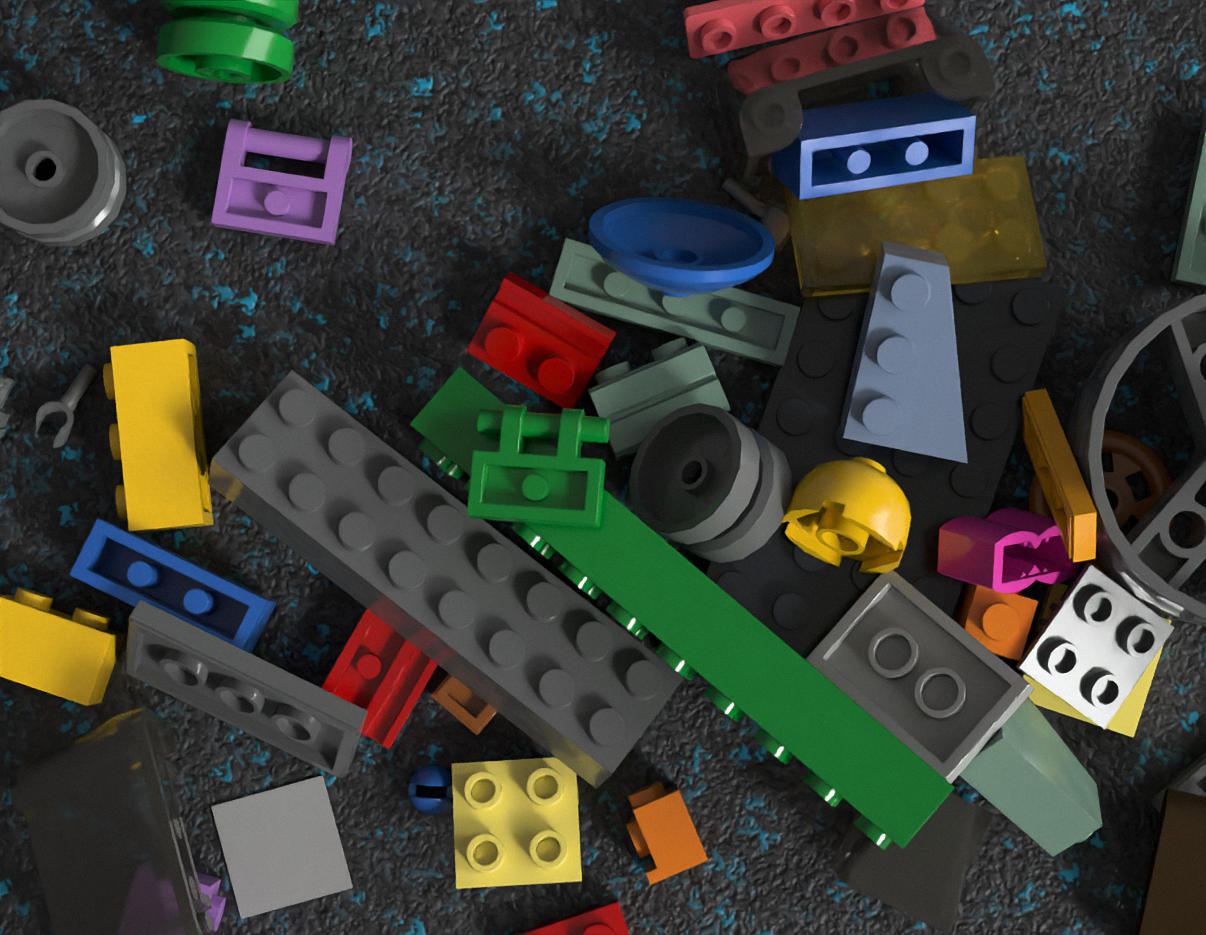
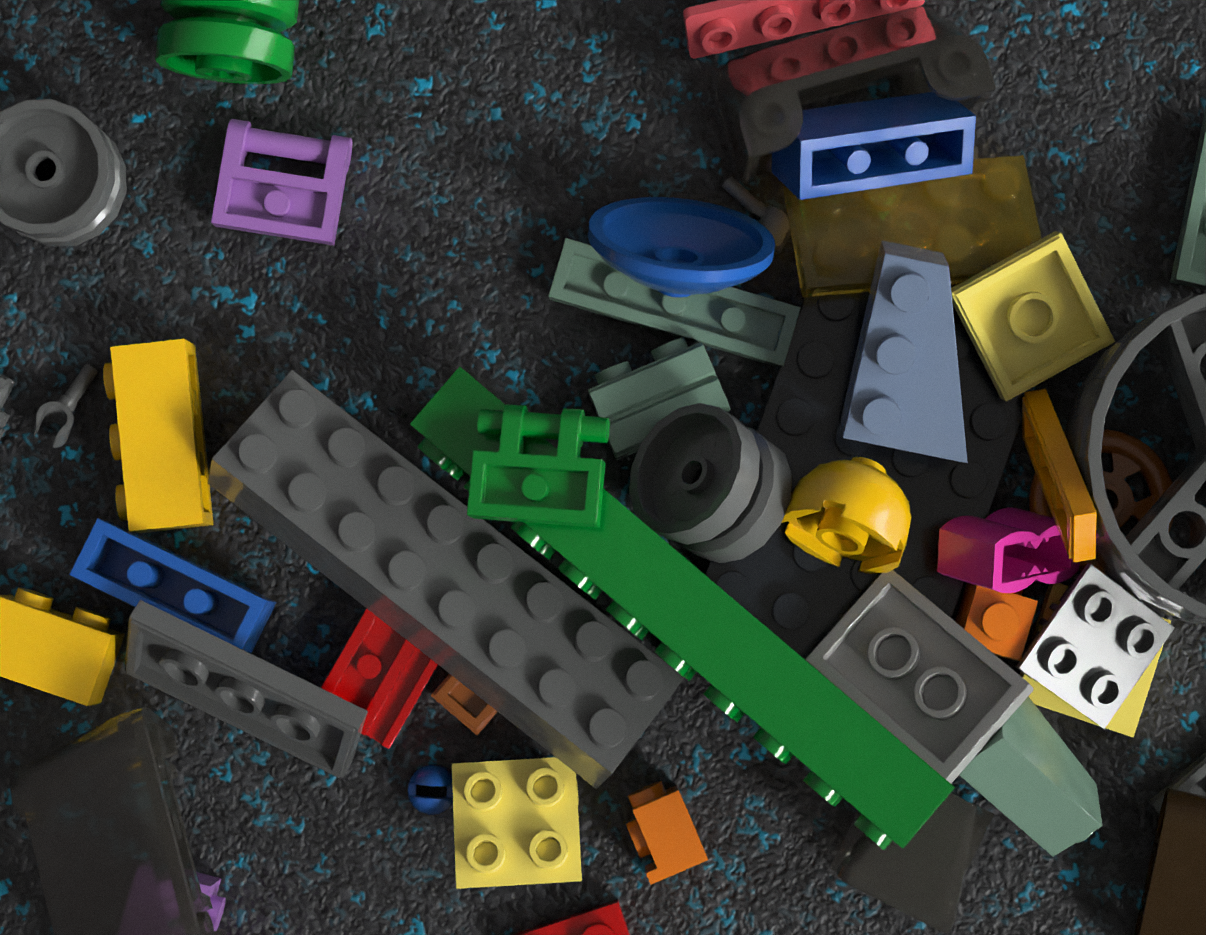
(282, 847): light grey sticker -> none
(540, 341): red plate -> none
(1031, 316): none -> light yellow plate

